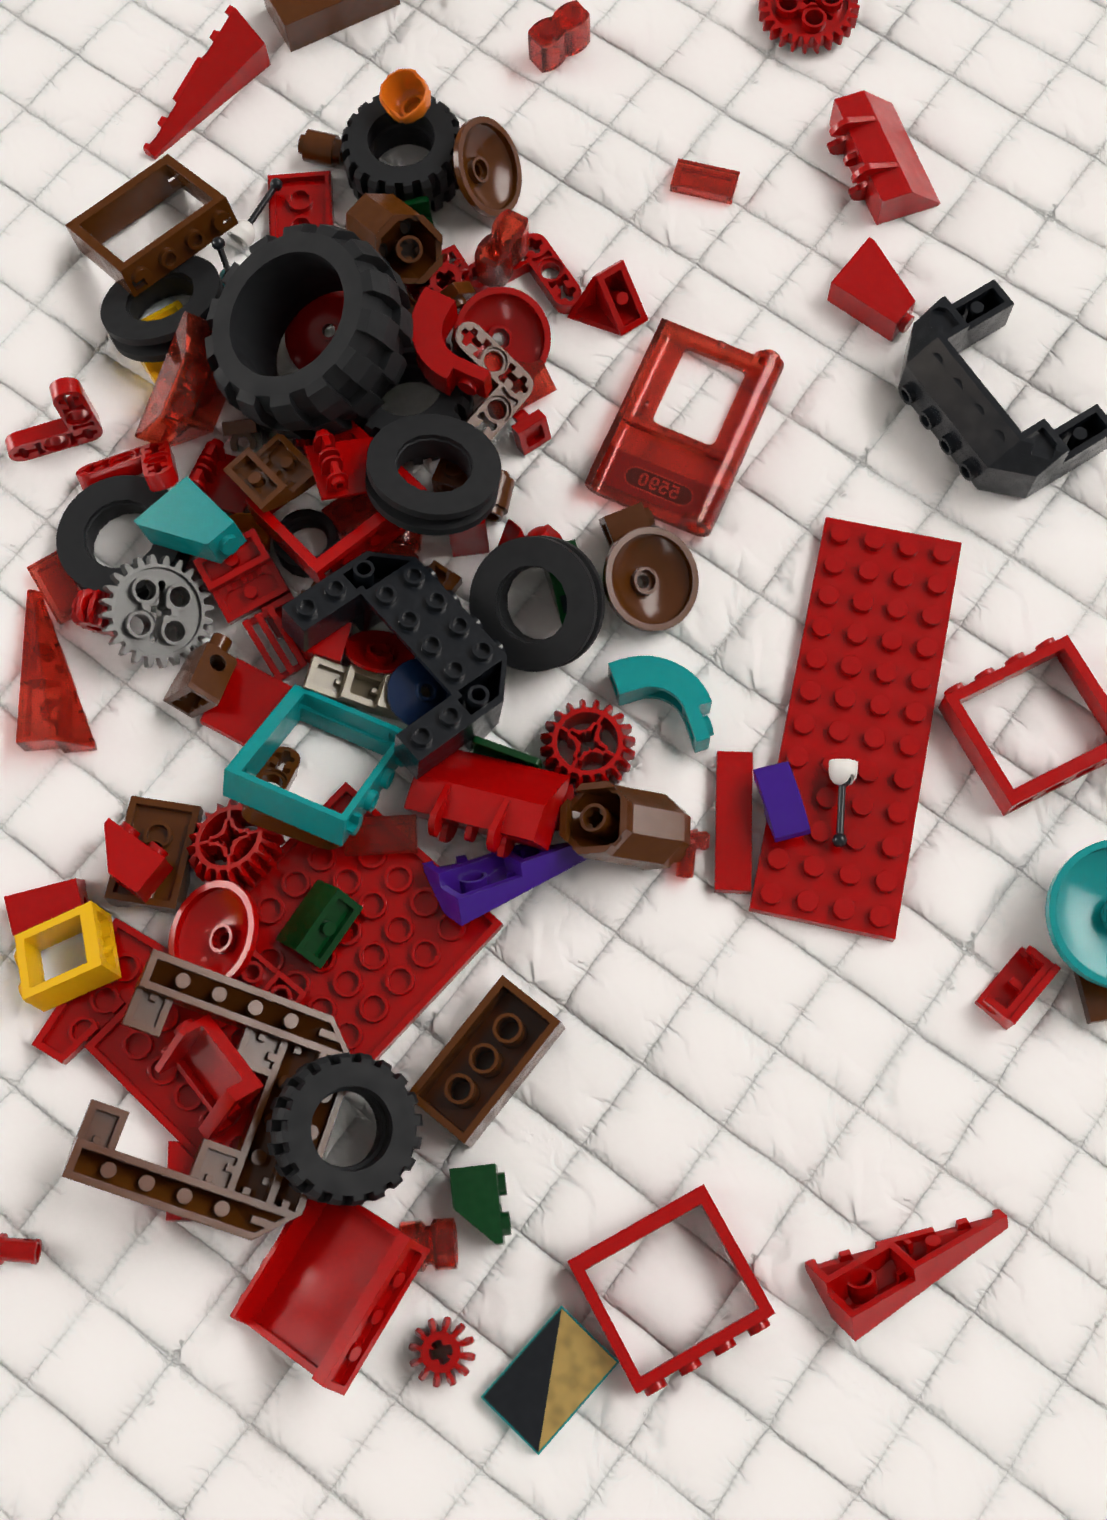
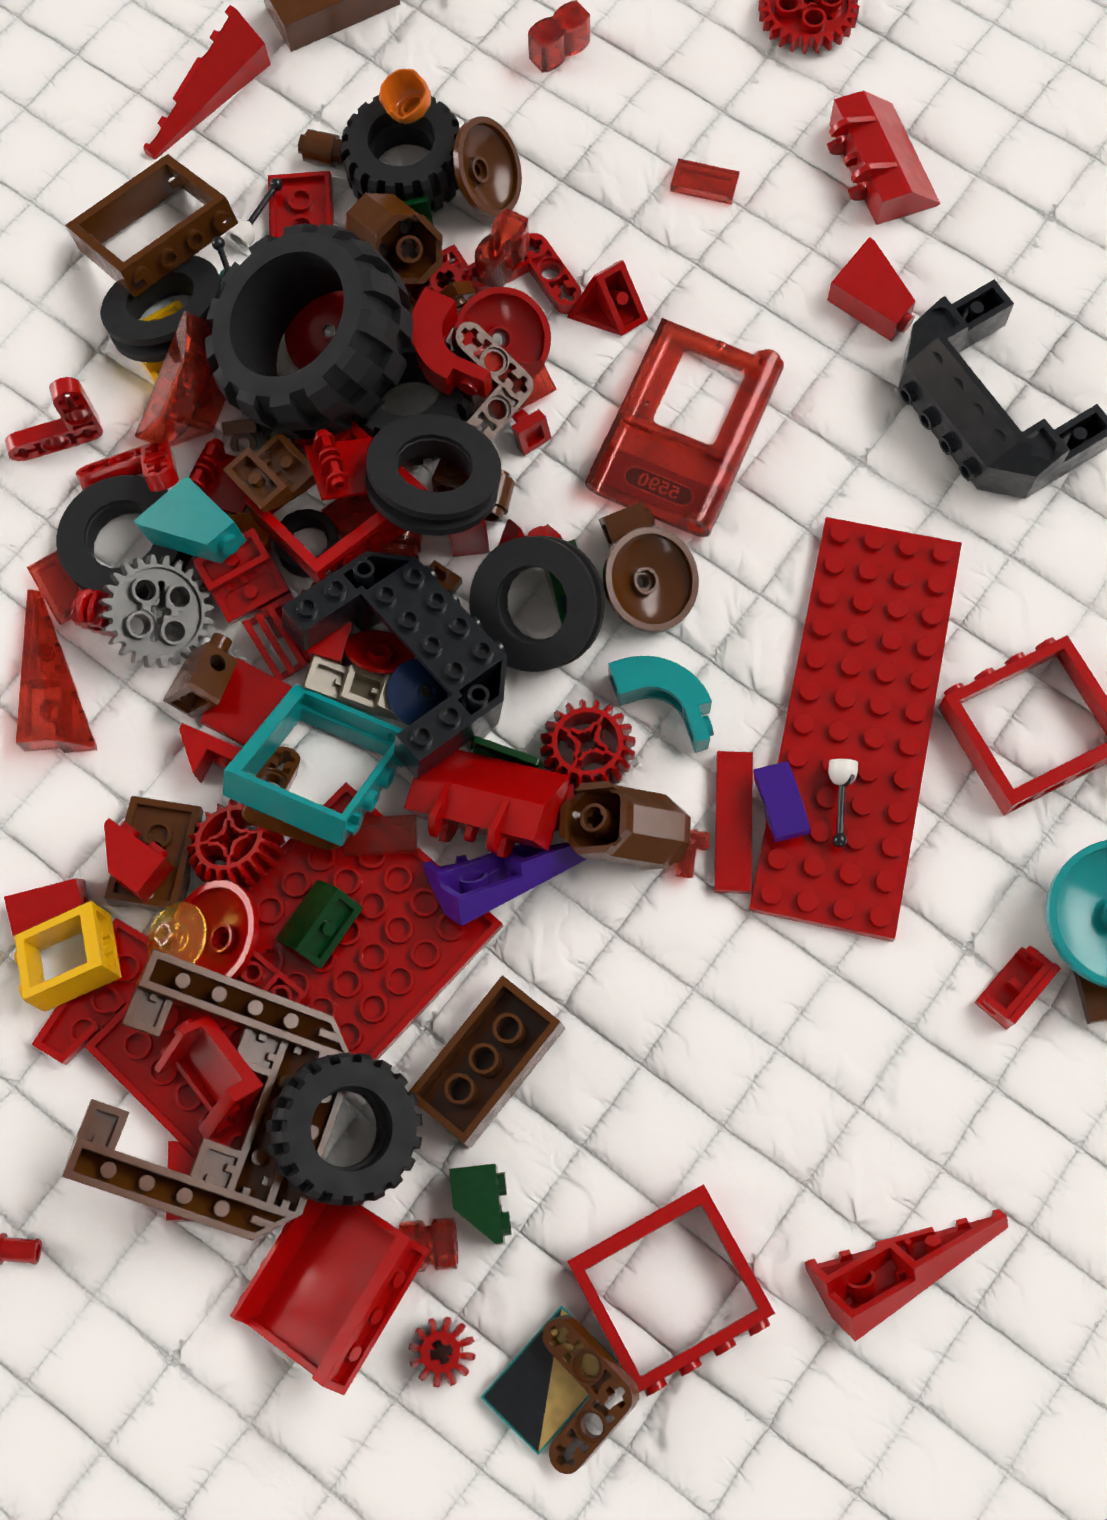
(179, 932): none -> clear yellow dish
(204, 749): none -> red slope
(599, 1387): none -> reddish brown beam

